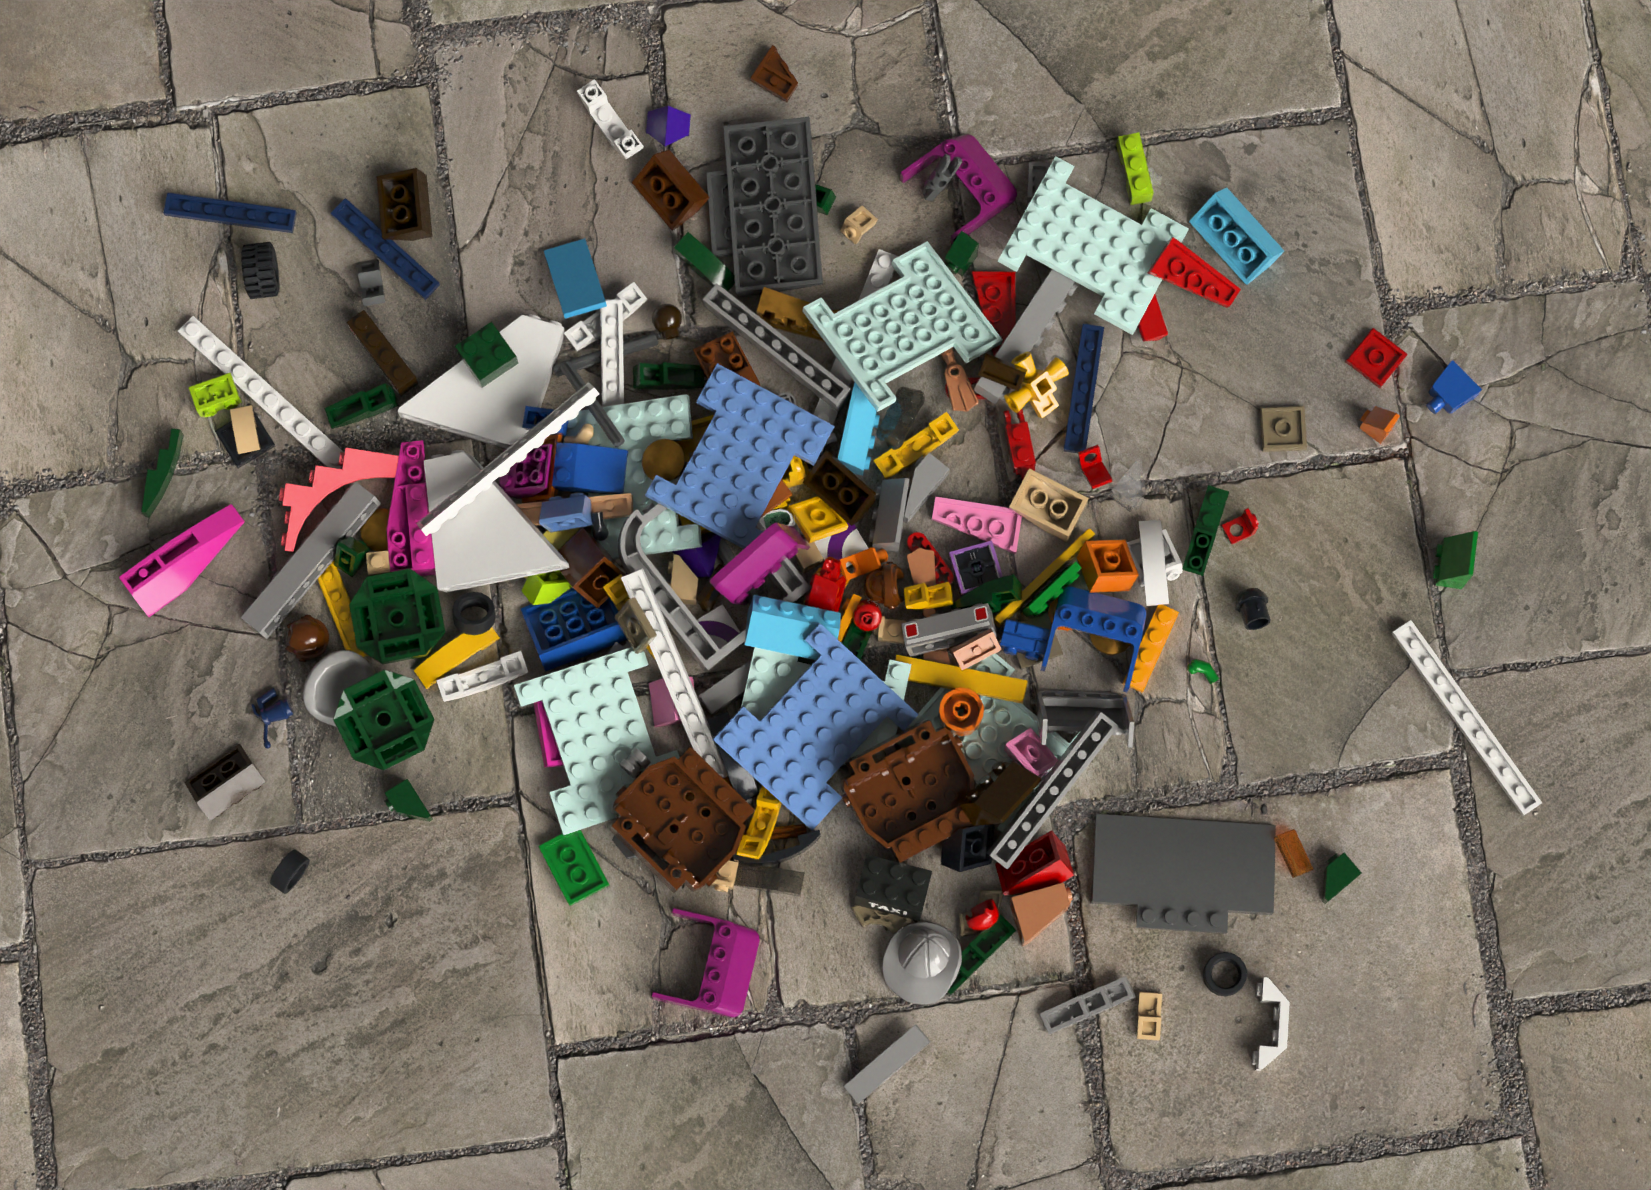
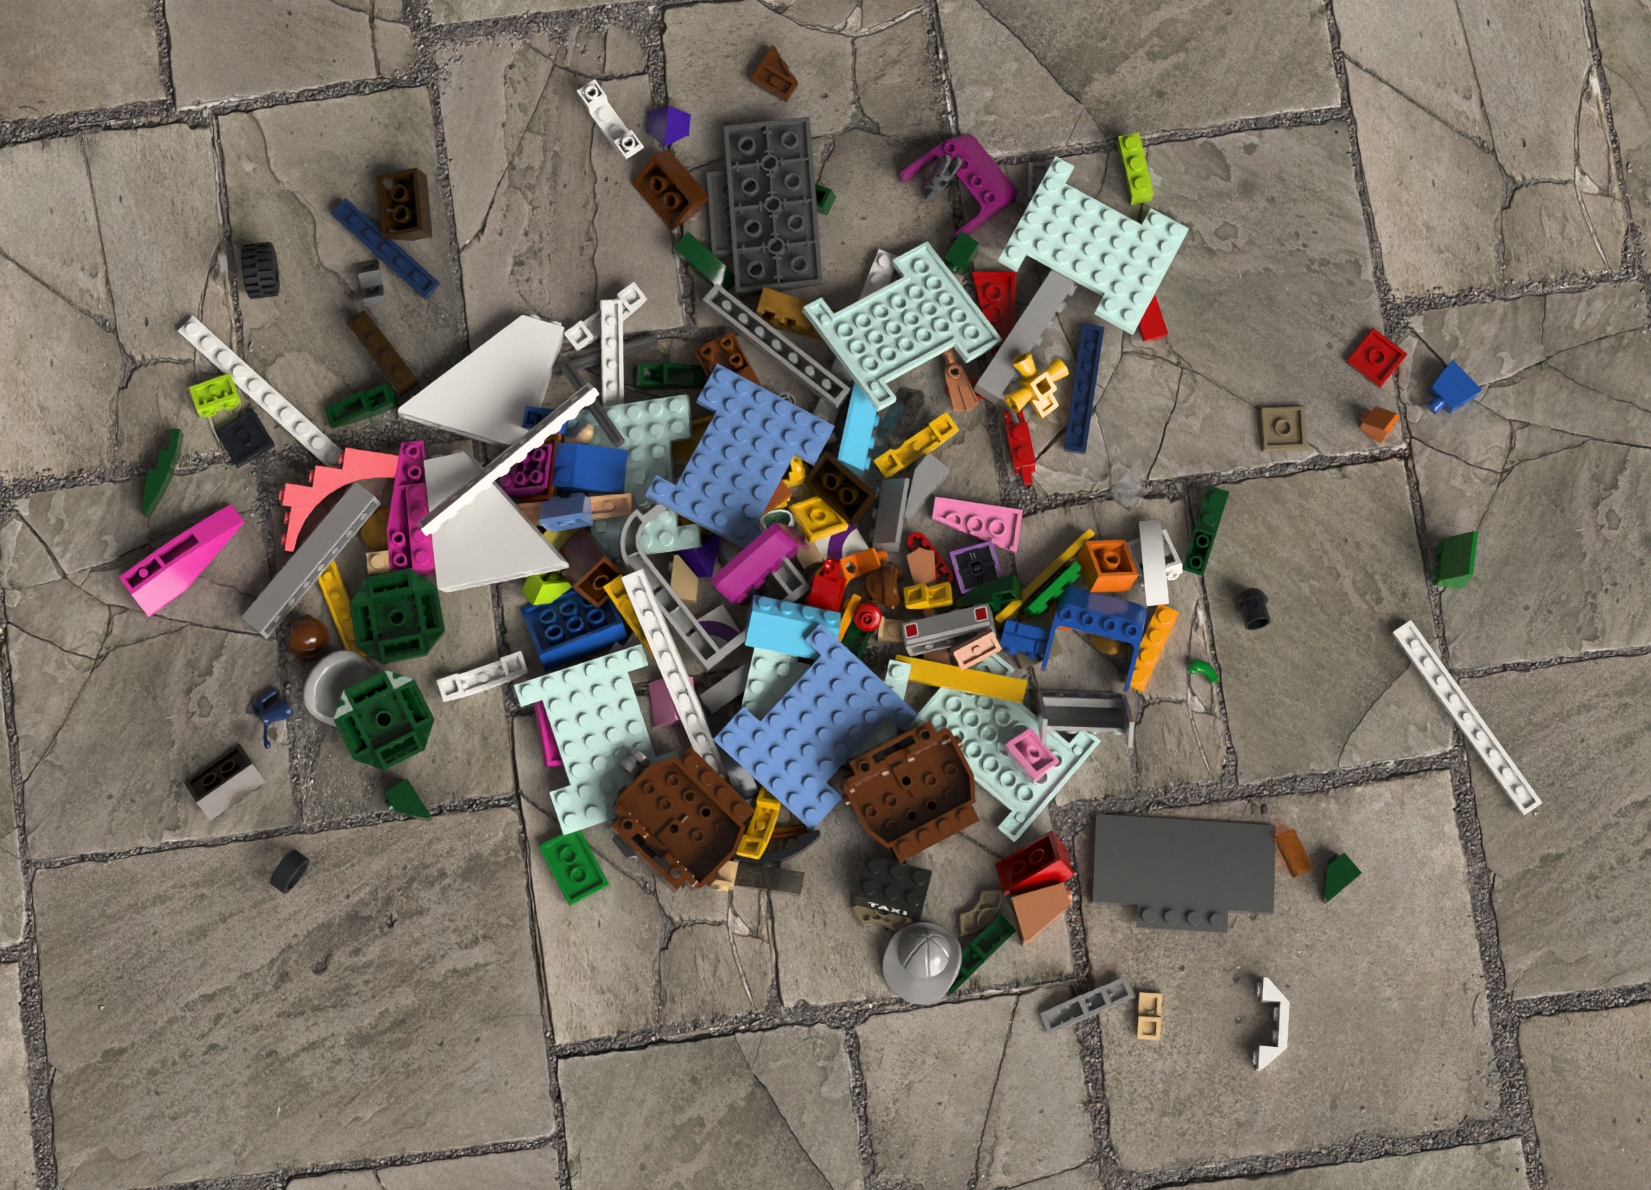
(230, 212): dark blue plate -> none
(244, 429): tan slope -> none
(350, 555): dark green slope -> none
(452, 655): yellow slope -> none
(470, 600): black tyre -> none
(486, 354): dark green brick -> none
(575, 278): dark azure tile -> none
(600, 531): black arm -> none
(635, 625): dark tan tile -> none
(663, 459): pearl gold dish -> none
(667, 320): dark brown piece -> none
(709, 594): dark brown tile -> none
(726, 970): magenta windscreen -> none
(858, 224): tan bracket -> none
(887, 1064): light grey slope -> none
(968, 848): black slope -> none
(973, 711): orange brick -> none
(983, 915): red hair -> none
(999, 793): dark brown slope -> none
(1002, 372): dark brown tile -> none
(1049, 505): tan slope -> none
(1052, 789): light grey brick -> none
(1094, 469): red bracket -> none
(1188, 271): red wing -> none
(1236, 235): medium azure slope -> none
(1242, 974): black tyre -> none
(1248, 523): red bracket -> none

